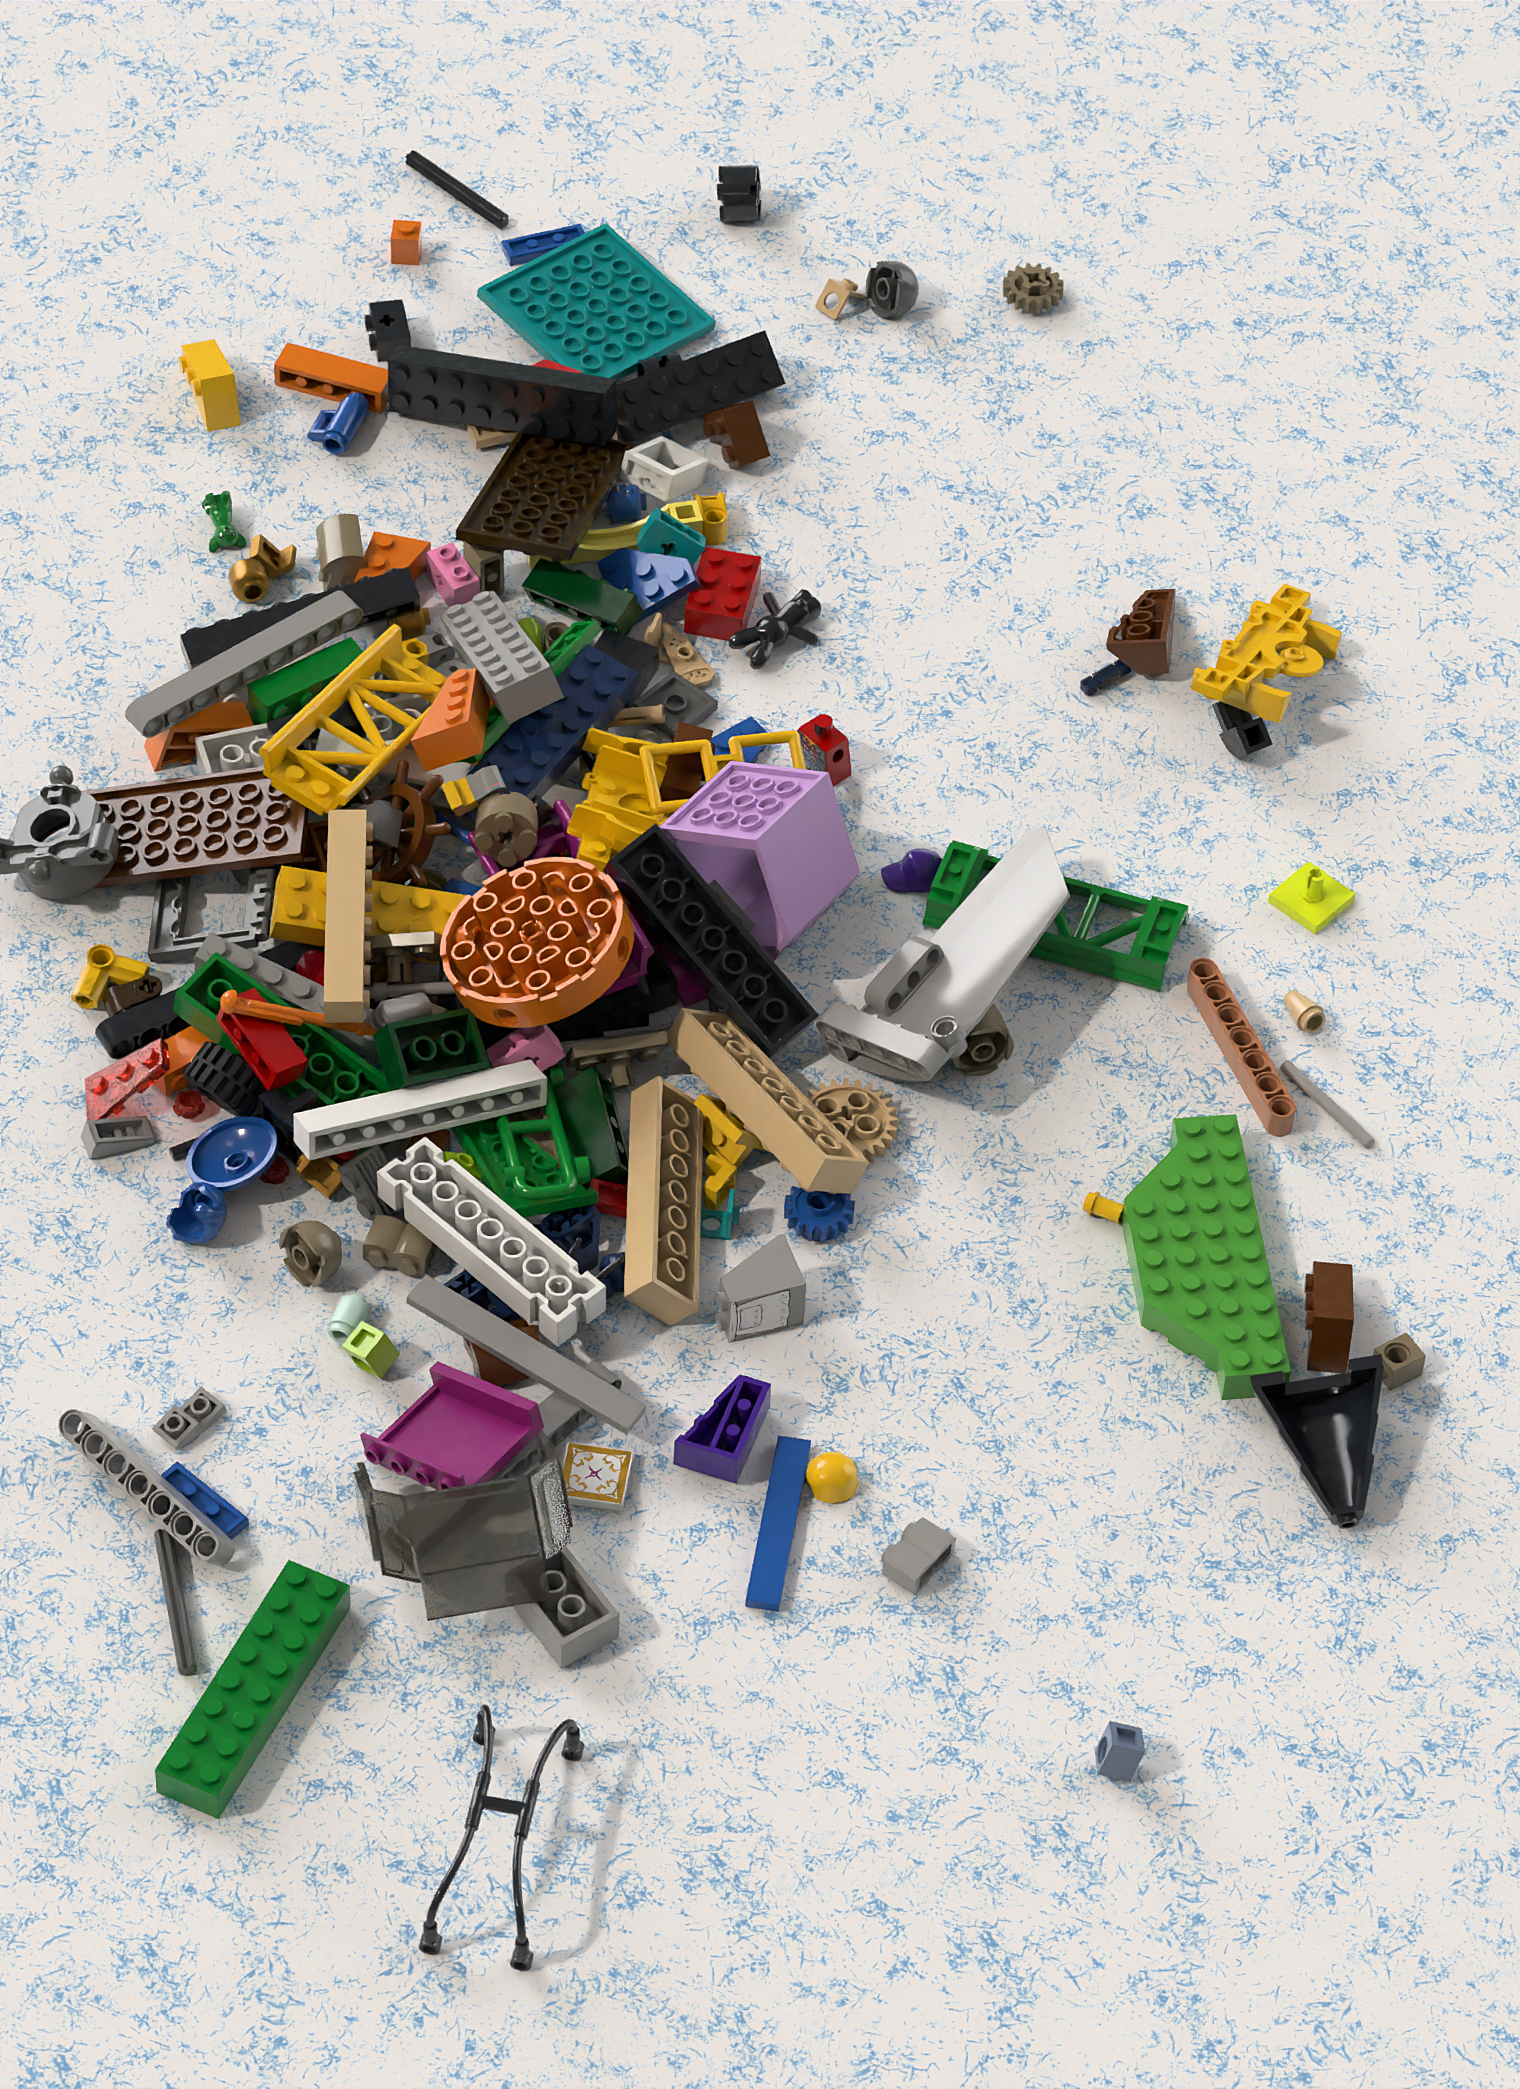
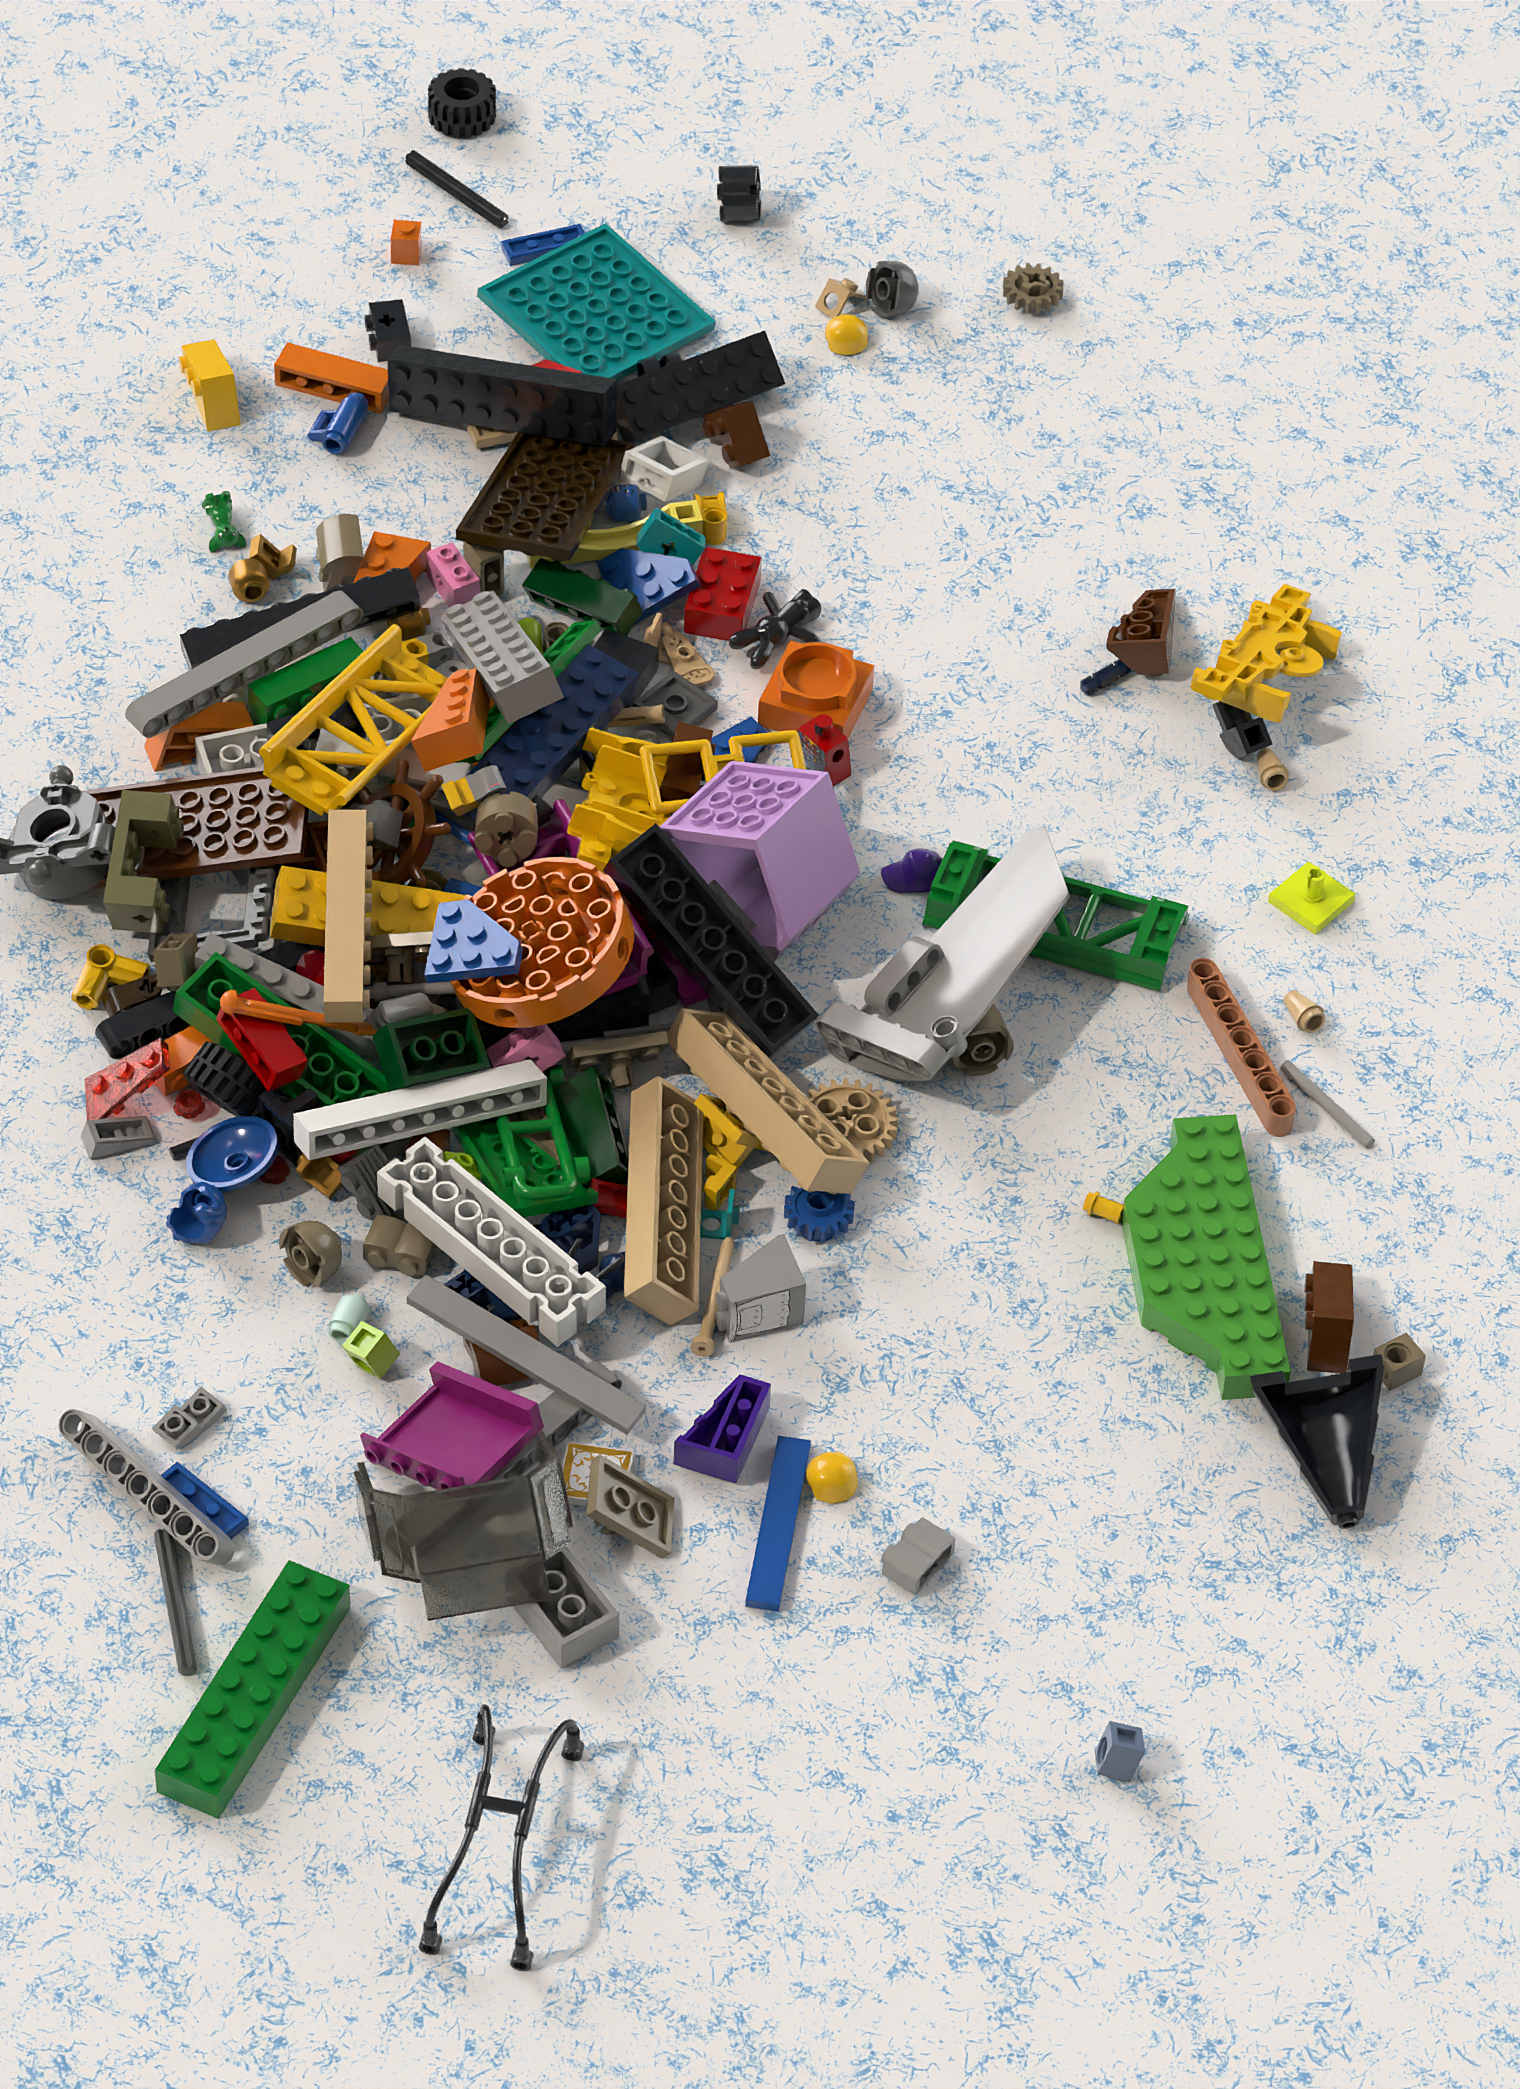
(142, 821): none -> olive plate
(175, 960): none -> dark tan brick
(461, 103): none -> black tyre
(469, 945): none -> plate
(630, 1507): none -> dark tan plate
(703, 1344): none -> tan bar
(814, 682): none -> orange container
(846, 334): none -> yellow hair
(1272, 771): none -> tan cone

